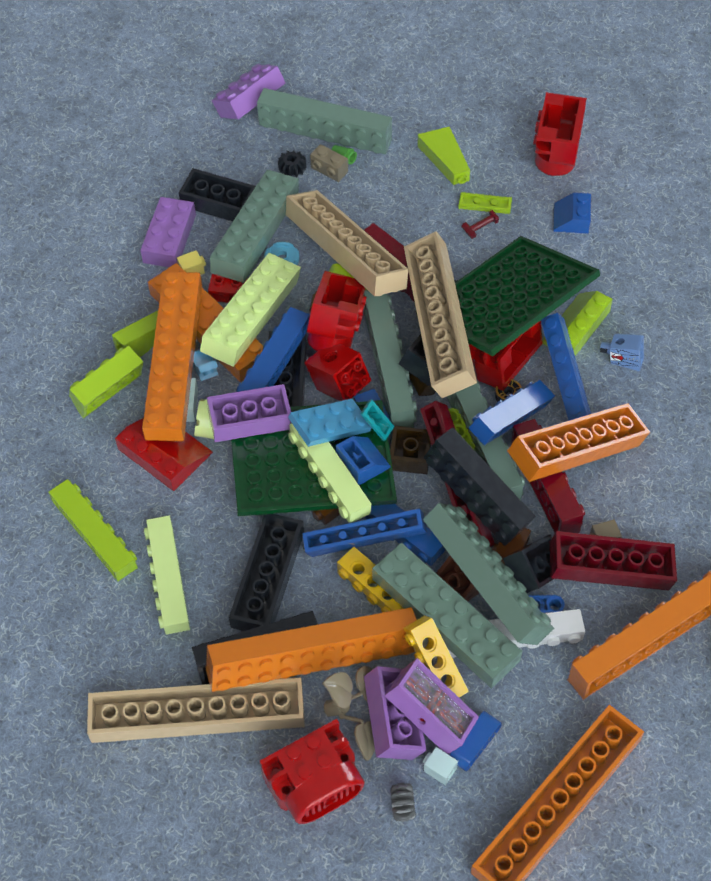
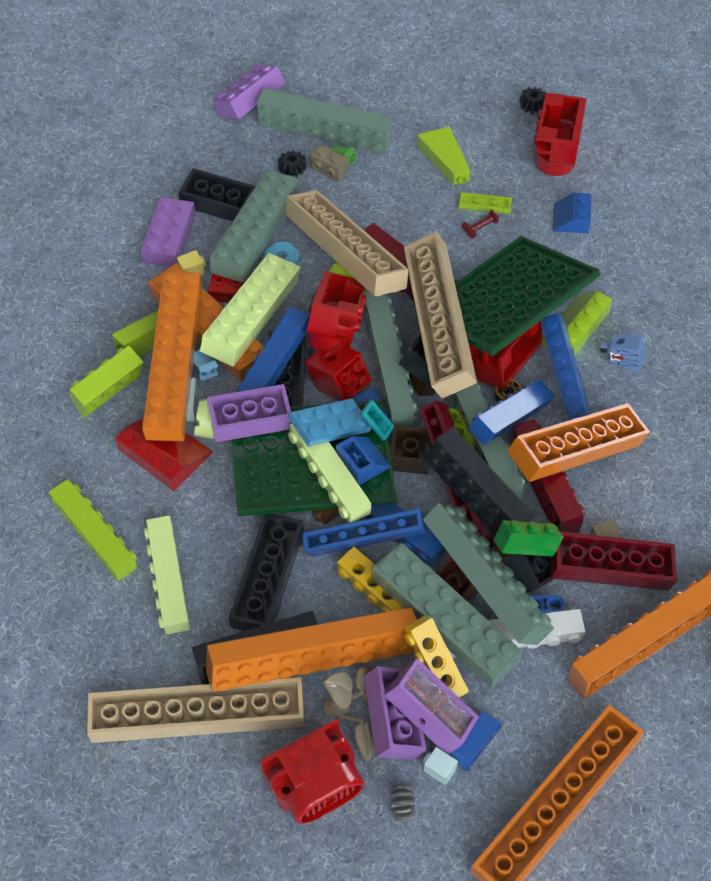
(528, 538): none -> green brick
(532, 99): none -> black gear

